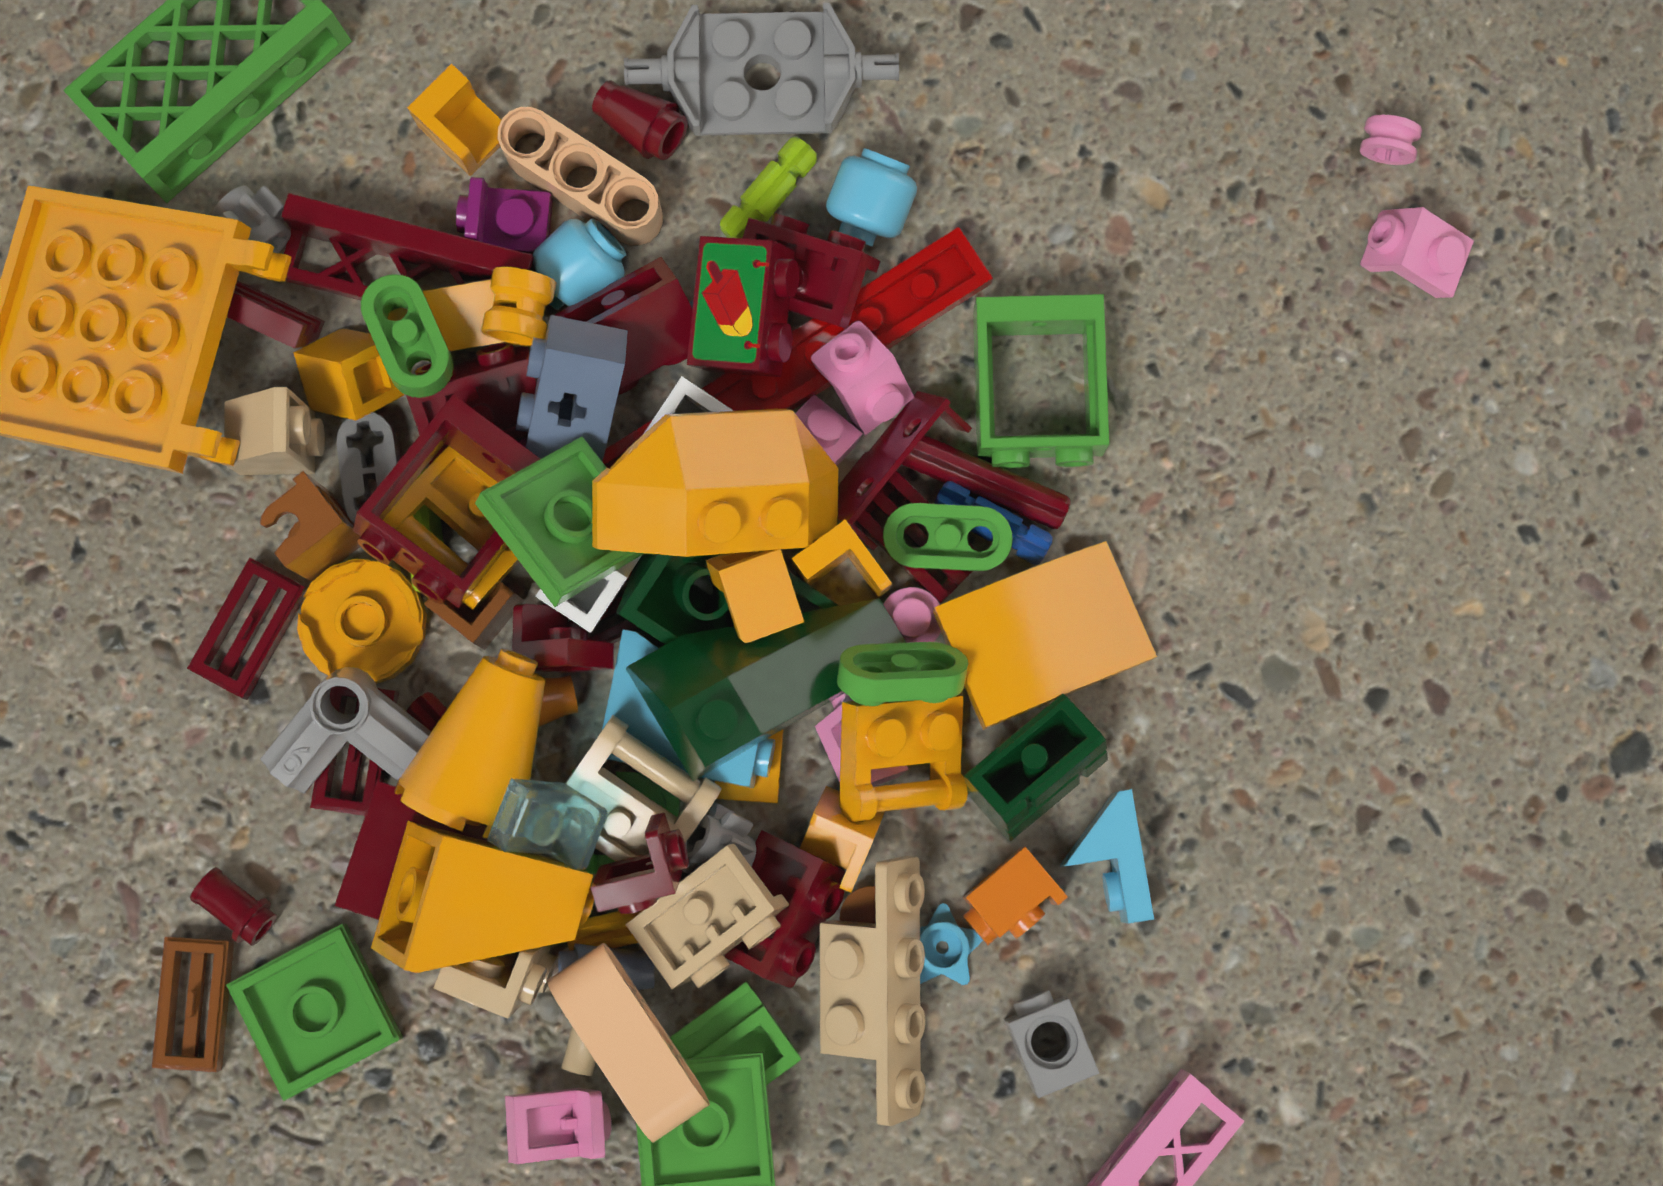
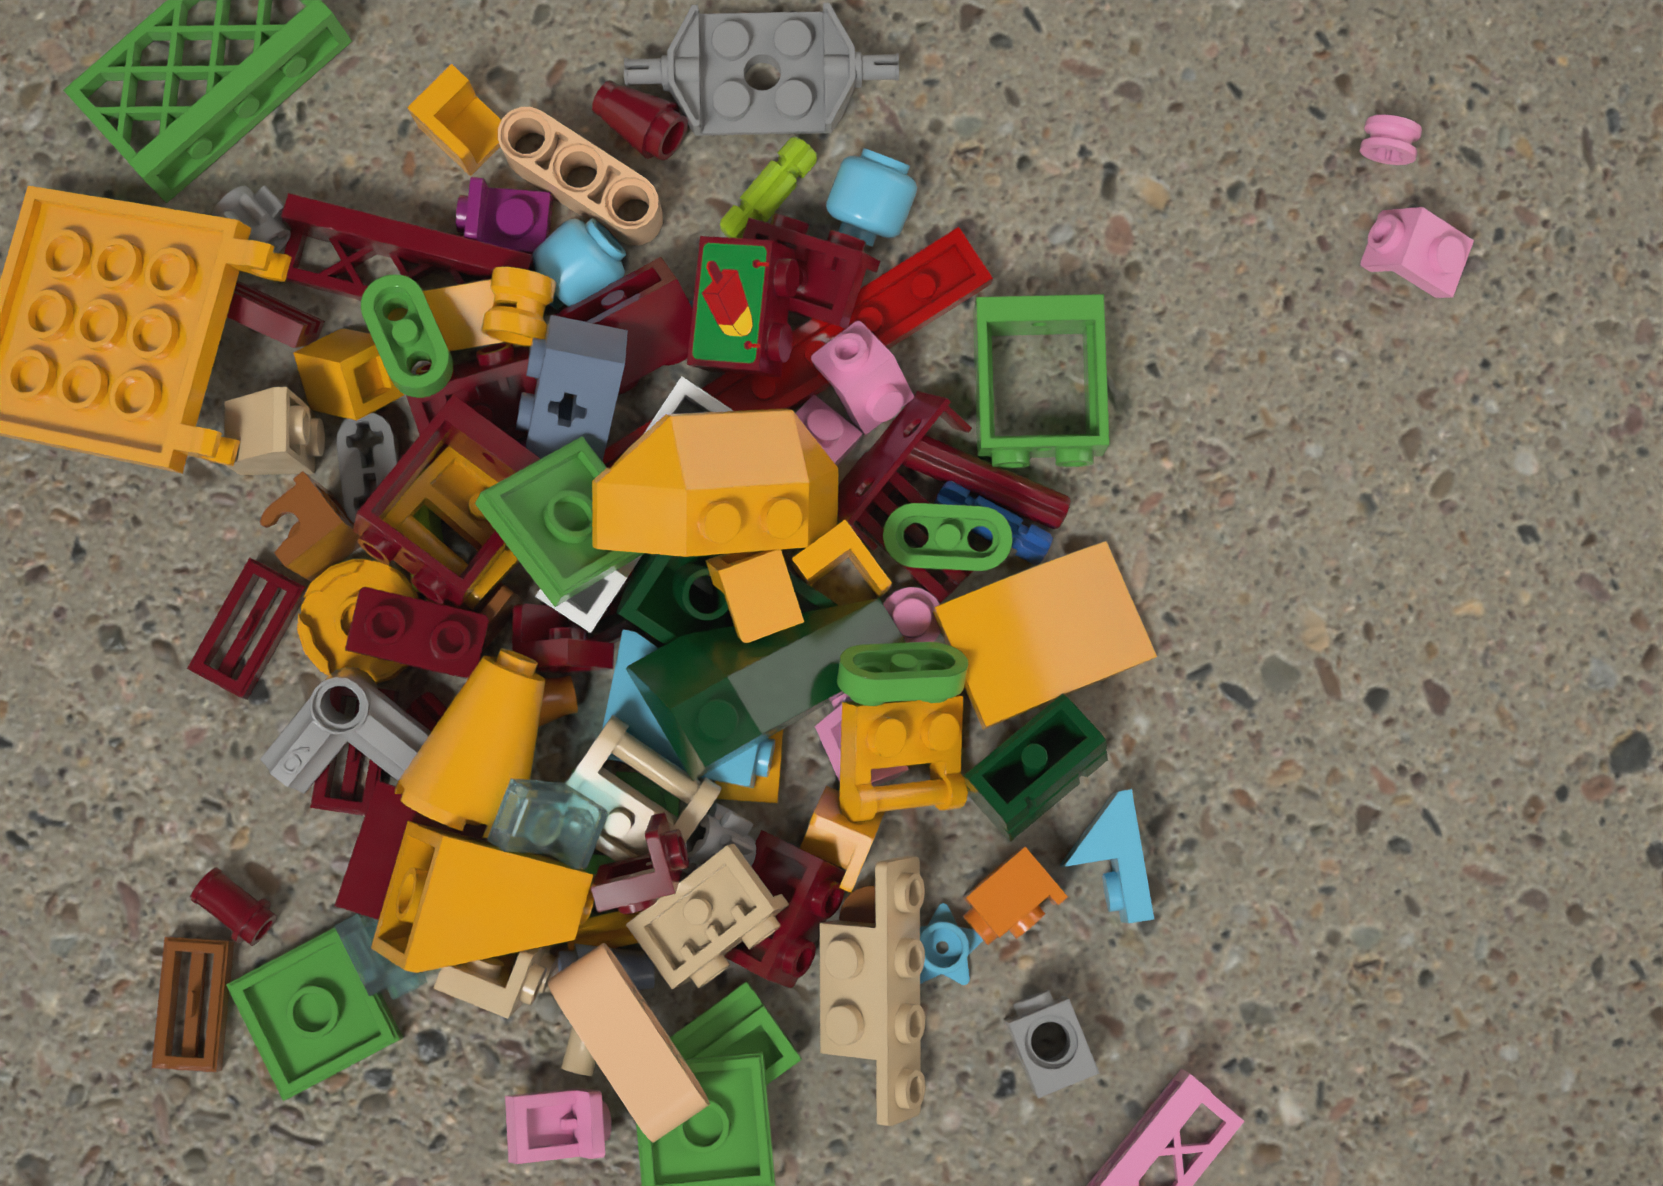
(373, 969): none -> clear light blue bracket
(416, 633): none -> dark red bracket

